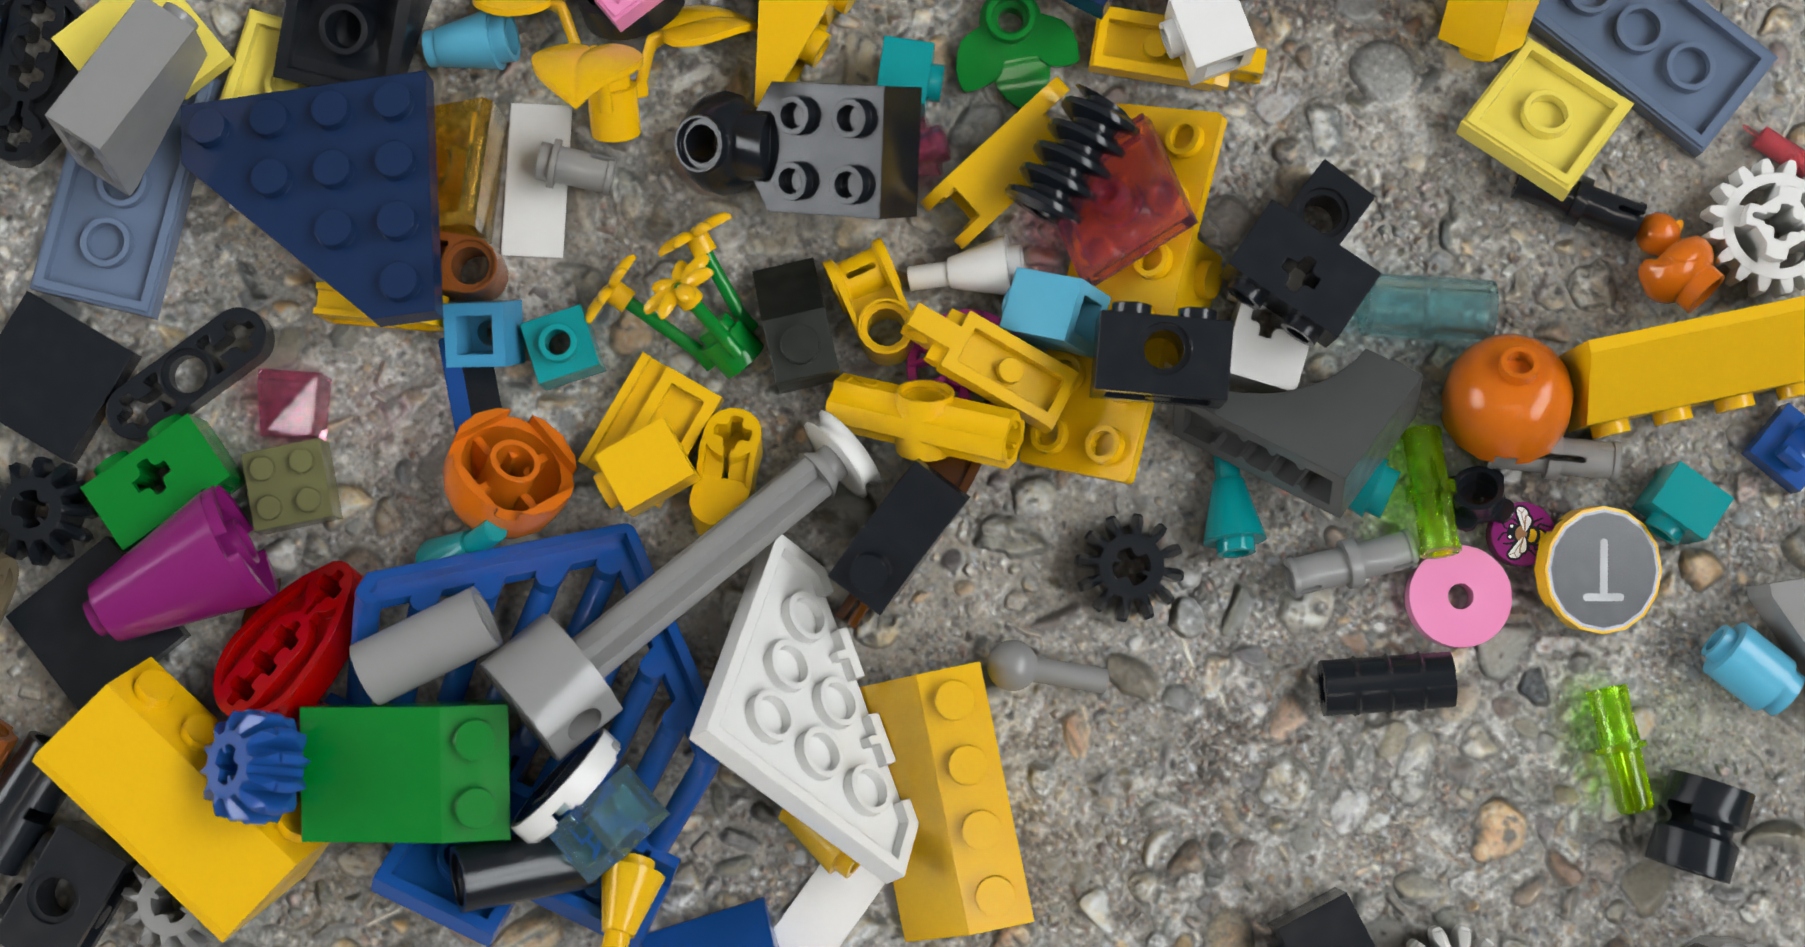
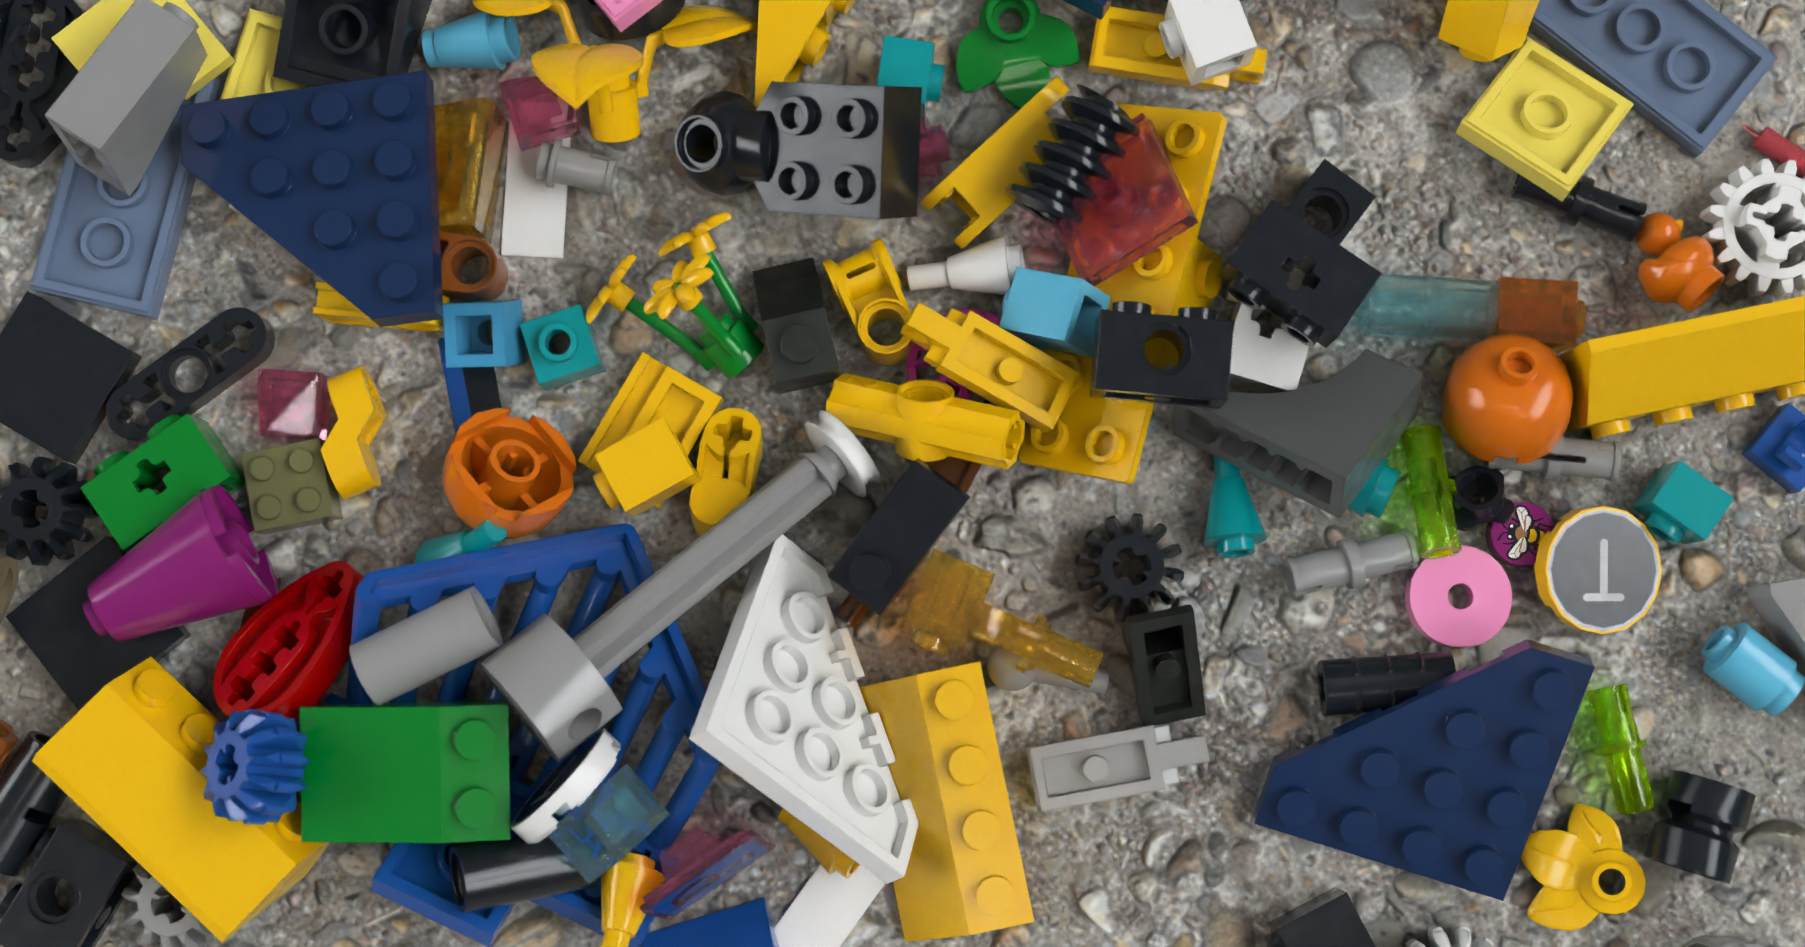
(348, 444): none -> yellow piece
(537, 112): none -> clear pink slope
(699, 866): none -> clear pink piece
(952, 609): none -> clear yellow brick
(1110, 765): none -> light grey hinge
(1165, 665): none -> pearl dark grey slope
(1441, 777): none -> dark blue plate
(1541, 311): none -> clear orange brick
(1571, 867): none -> yellow plate

